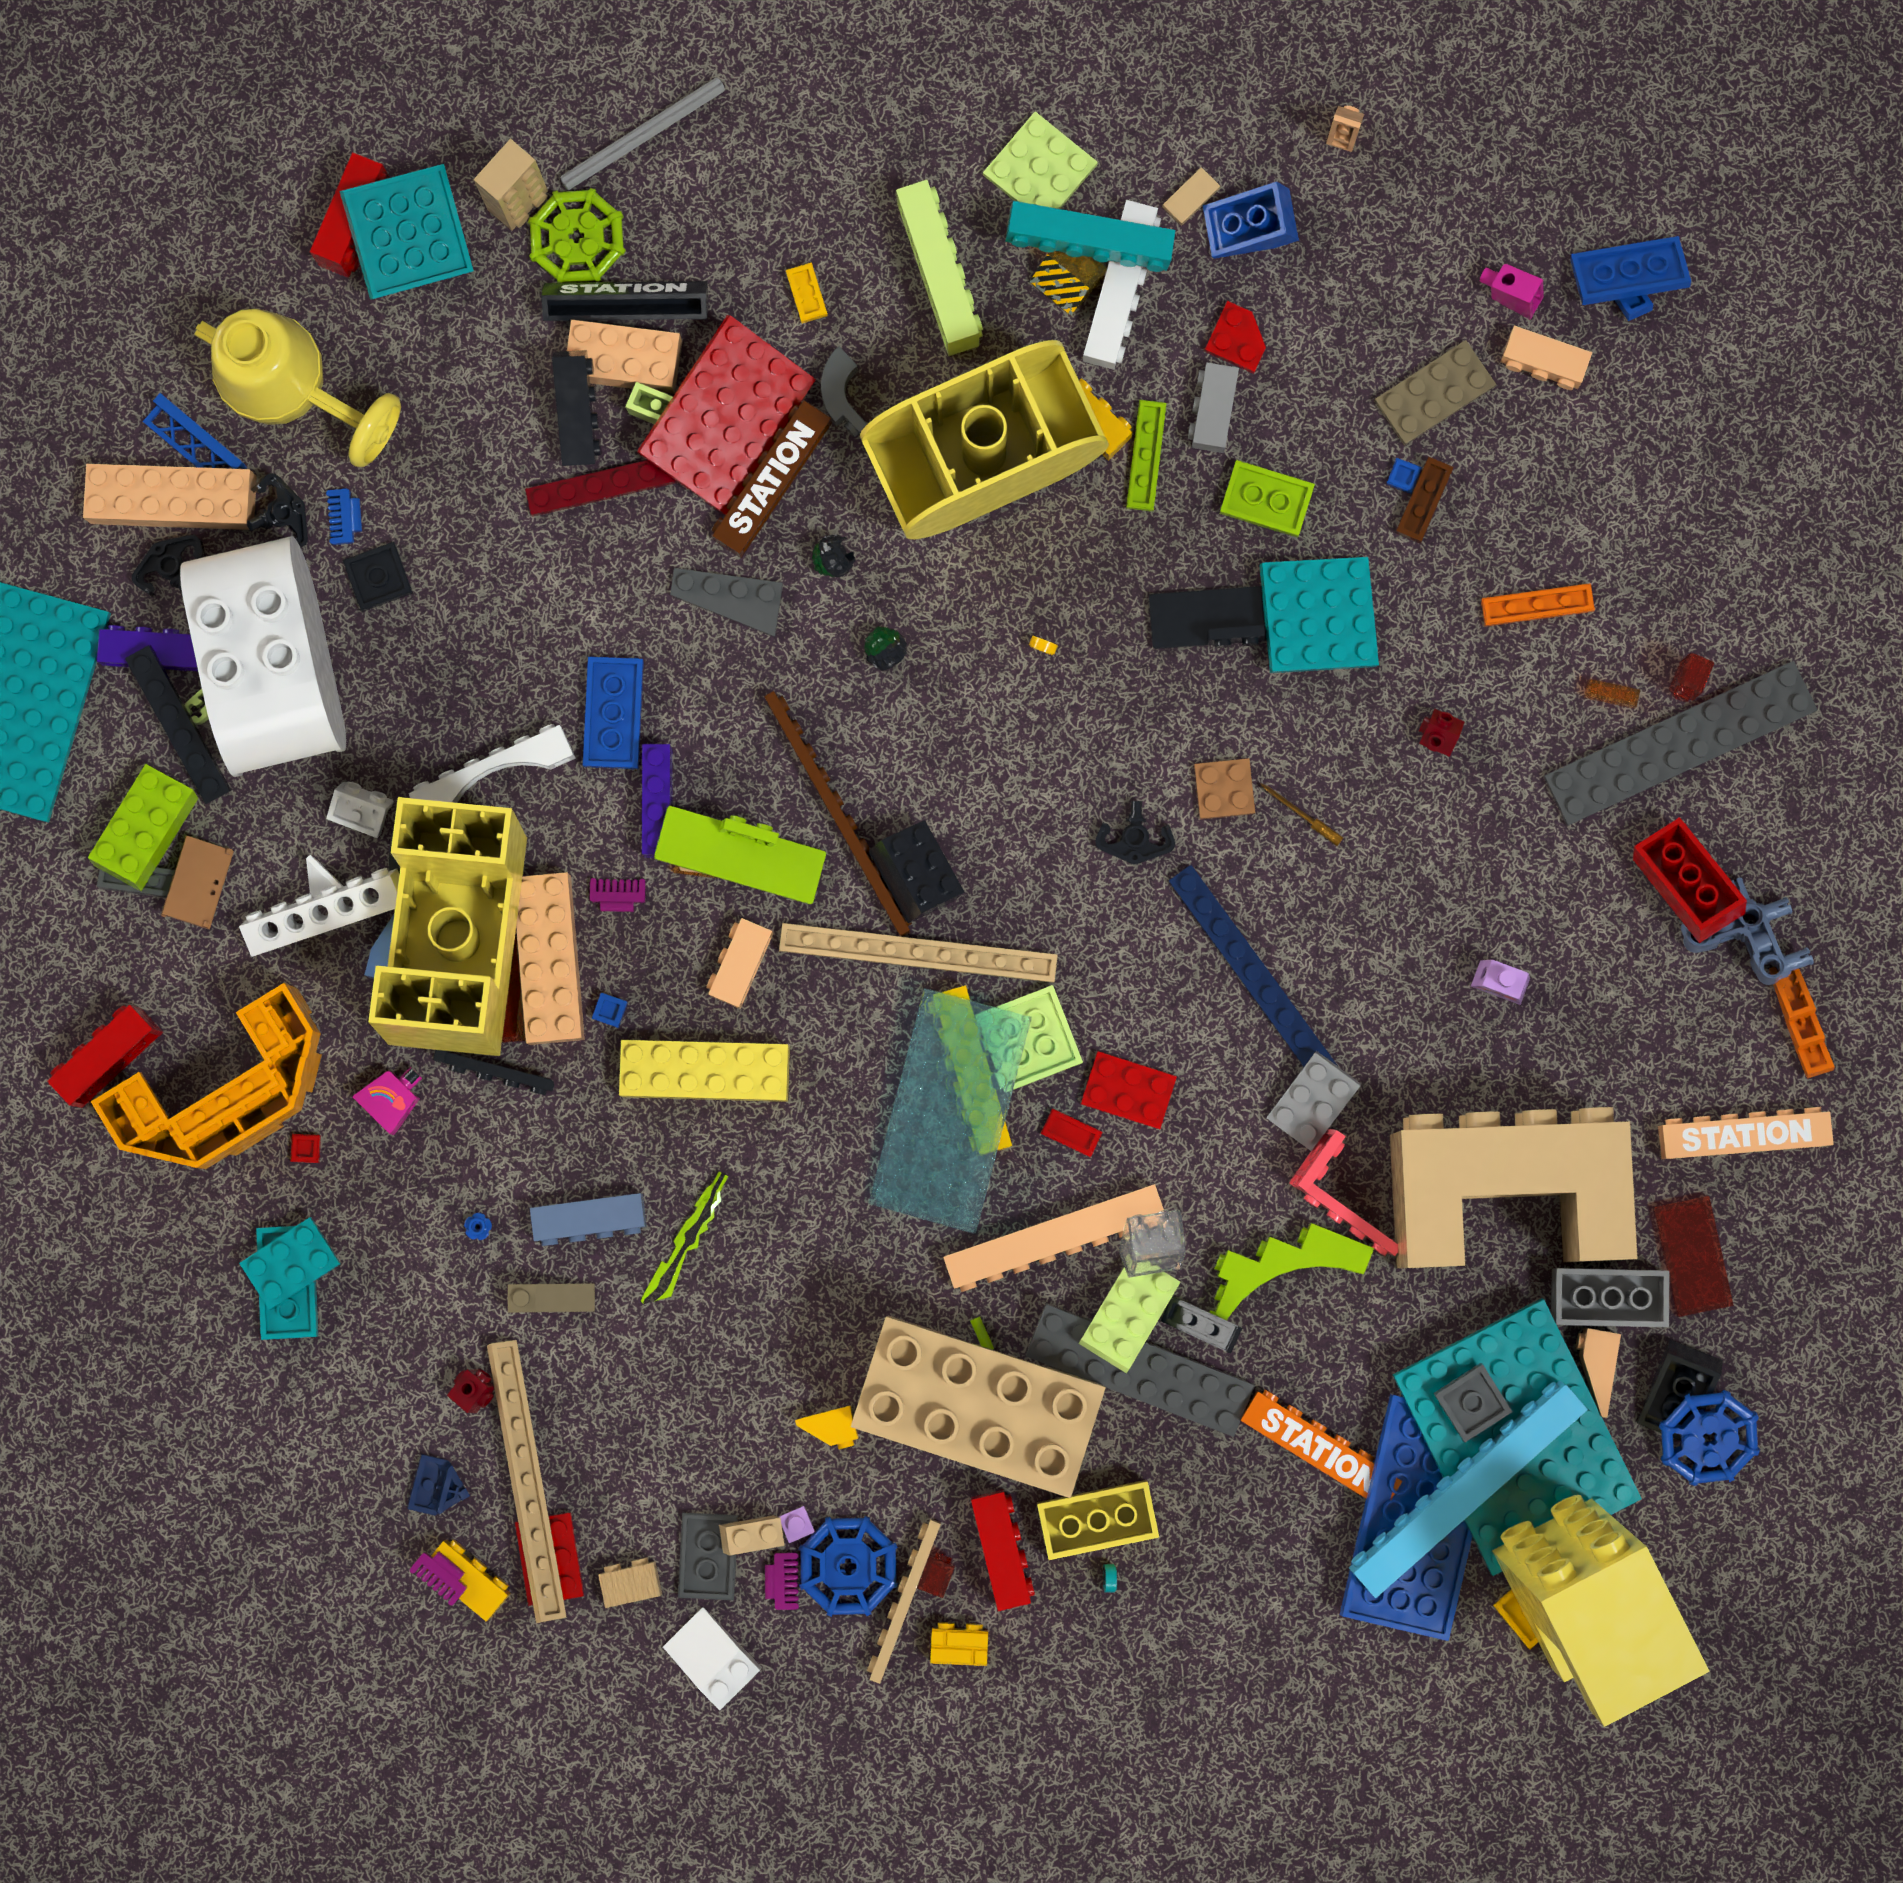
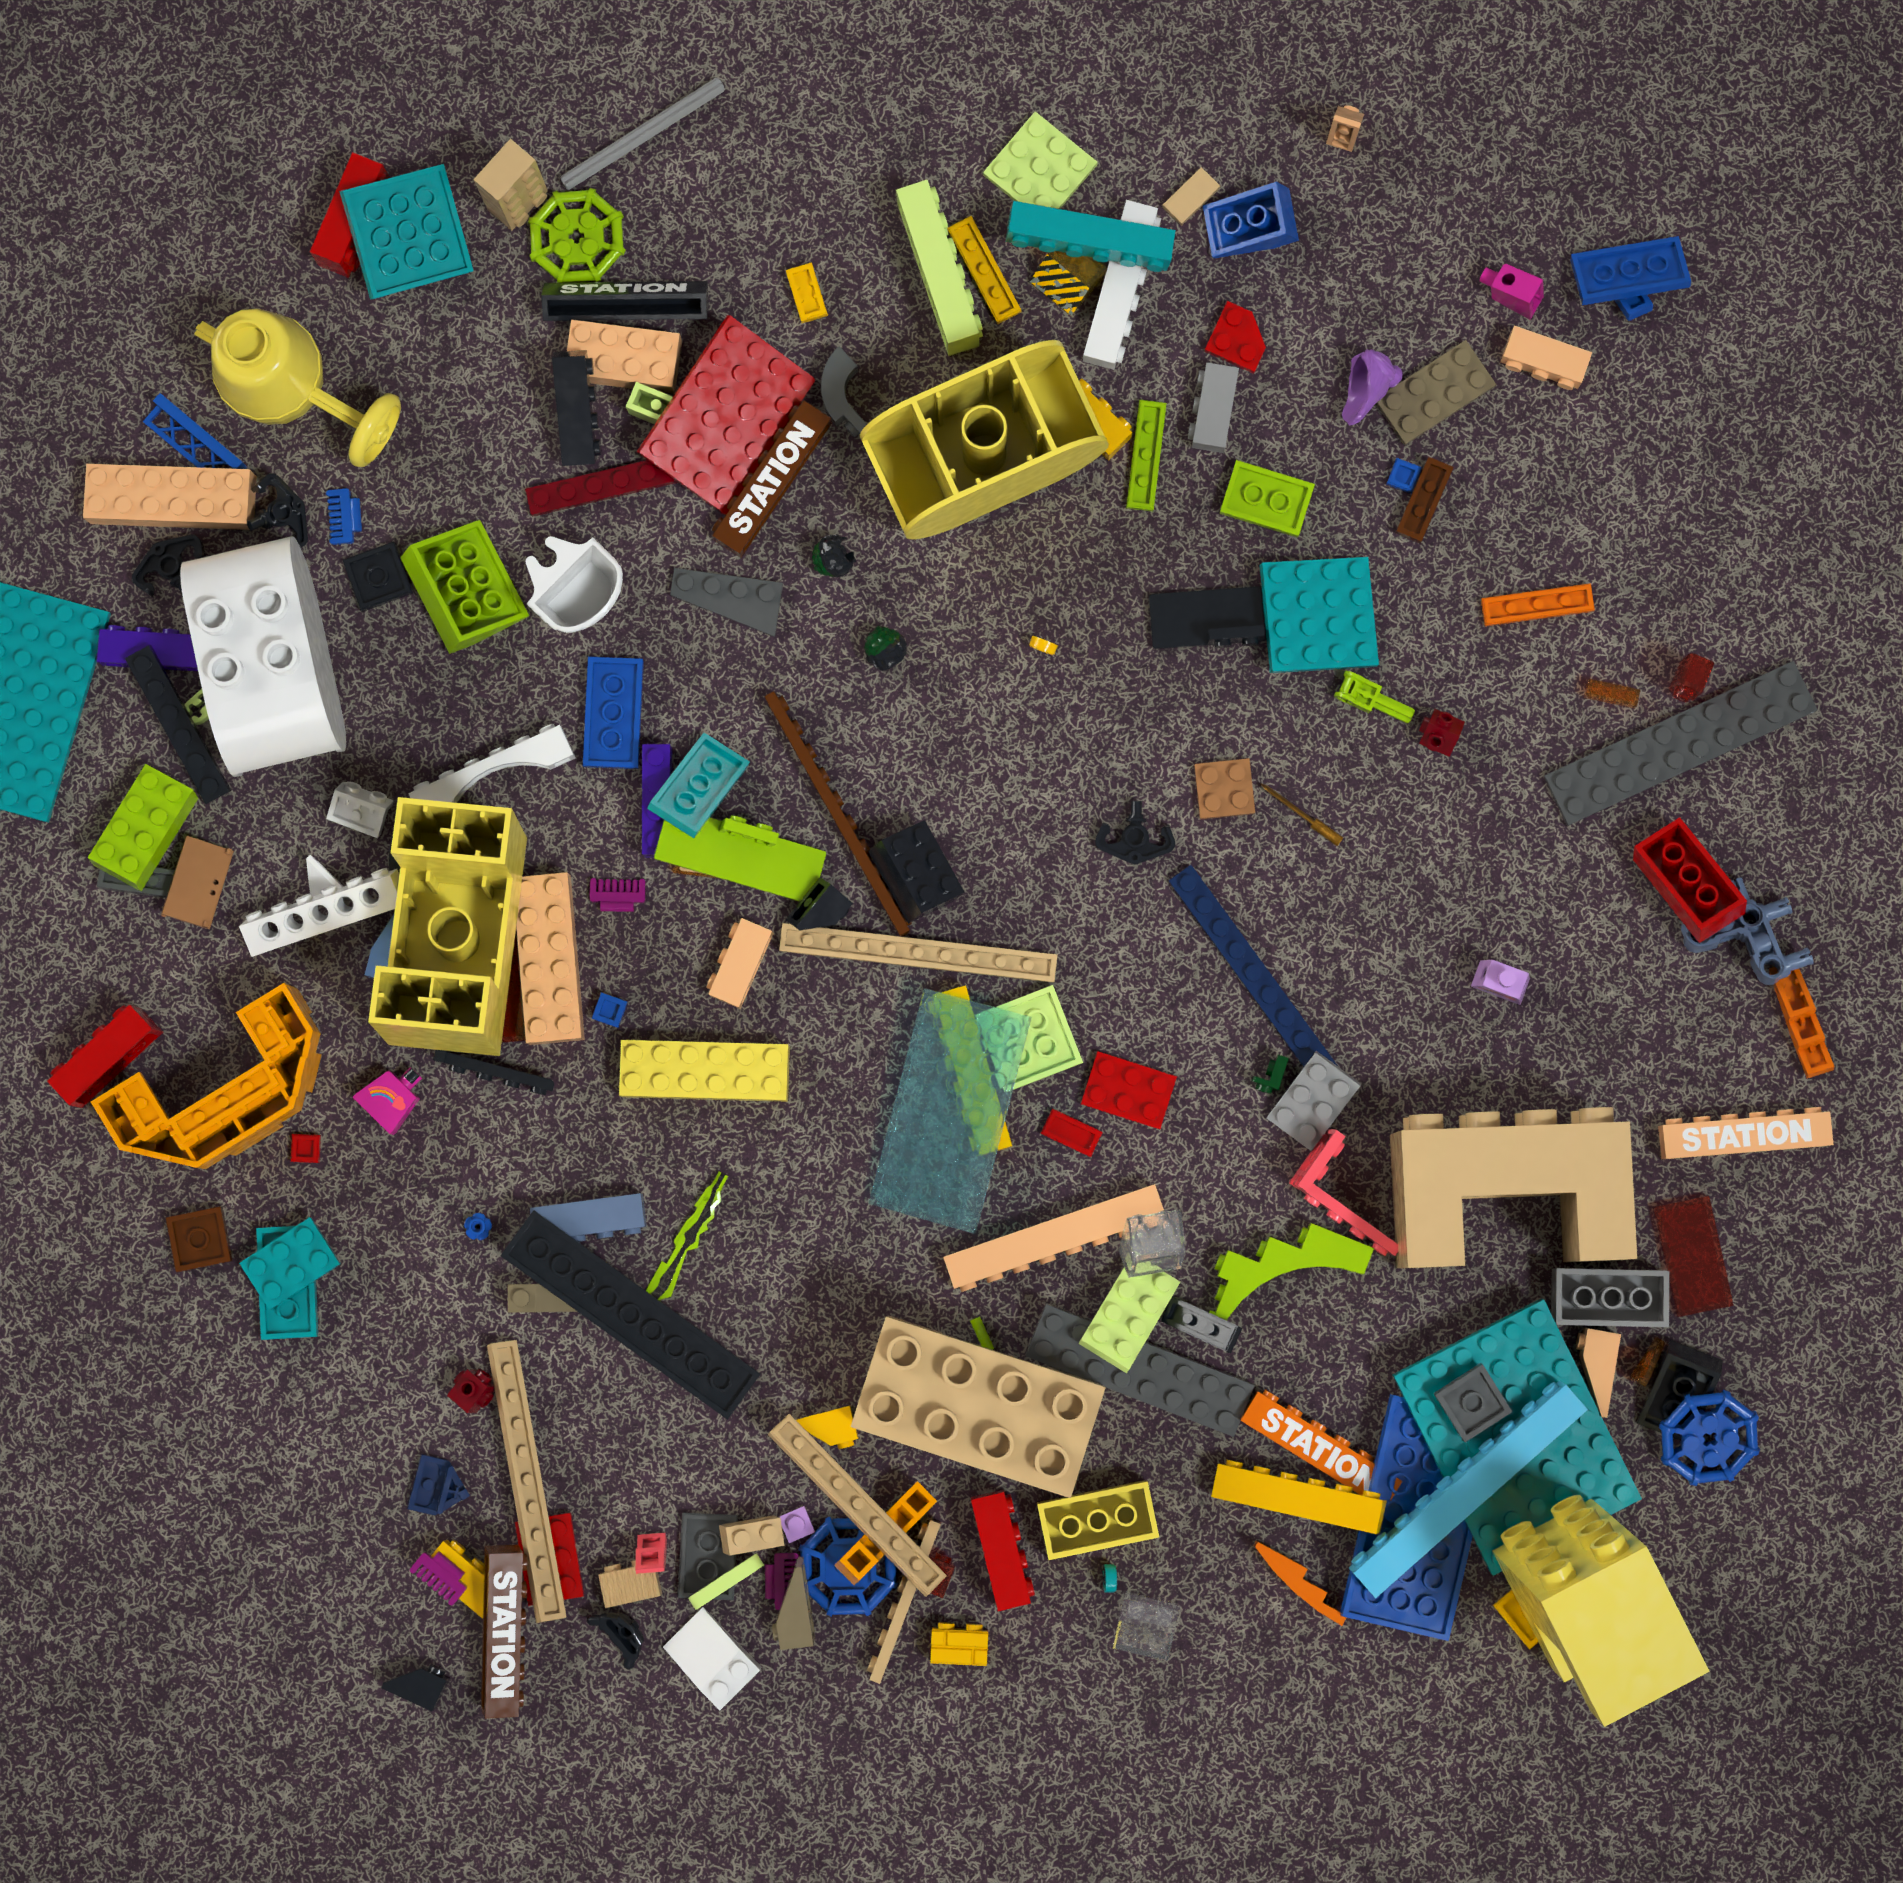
(199, 1239): none -> reddish brown plate
(420, 1686): none -> black slope
(463, 585): none -> lime slope
(502, 1631): none -> reddish brown brick
(577, 587): none -> white piece
(622, 1632): none -> black piece
(630, 1314): none -> black plate
(651, 1553): none -> coral slope
(698, 785): none -> teal plate
(726, 1581): none -> yellowish green beam
(795, 1619): none -> dark tan slope
(819, 907): none -> black slope
(857, 1505): none -> tan tile
(904, 1513): none -> light orange arch
(984, 270): none -> yellow tile
(1146, 1625): none -> clear slope
(1275, 1071): none -> dark green bracket
(1292, 1574): none -> orange slope
(1299, 1498): none -> yellow brick
(1367, 695): none -> lime connector
(1368, 383): none -> medium lavender hair
(1645, 1367): none -> clear orange tile

